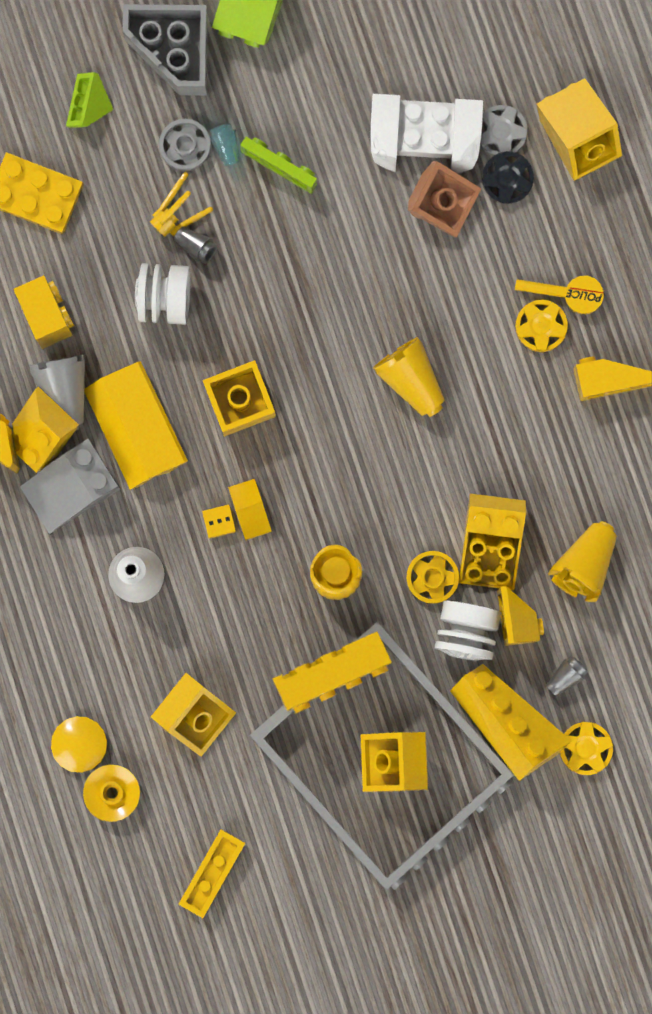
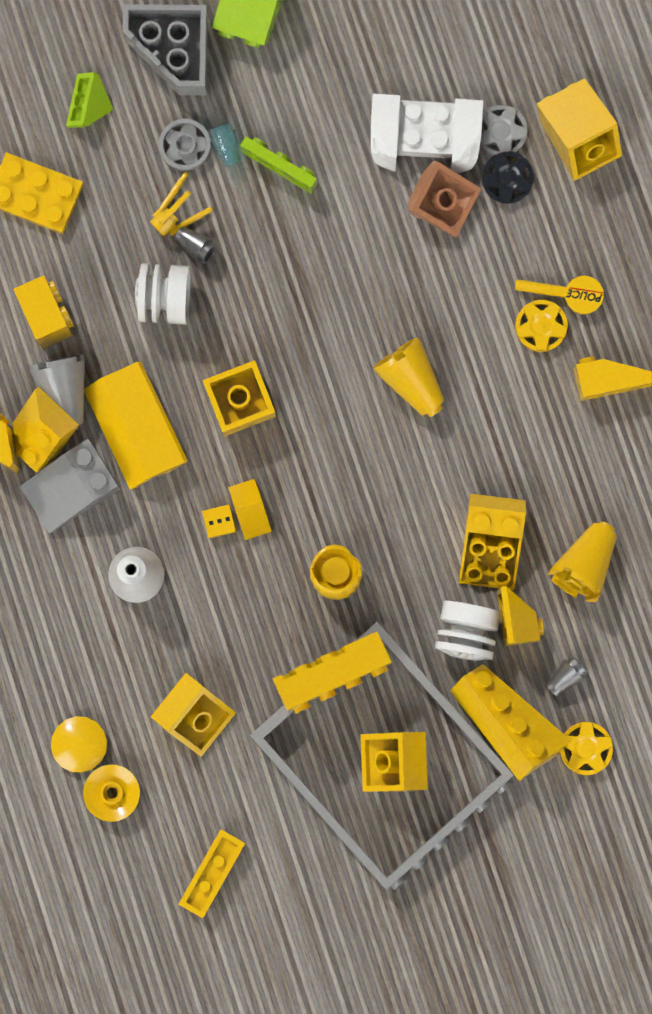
(432, 577): yellow wheel -> none

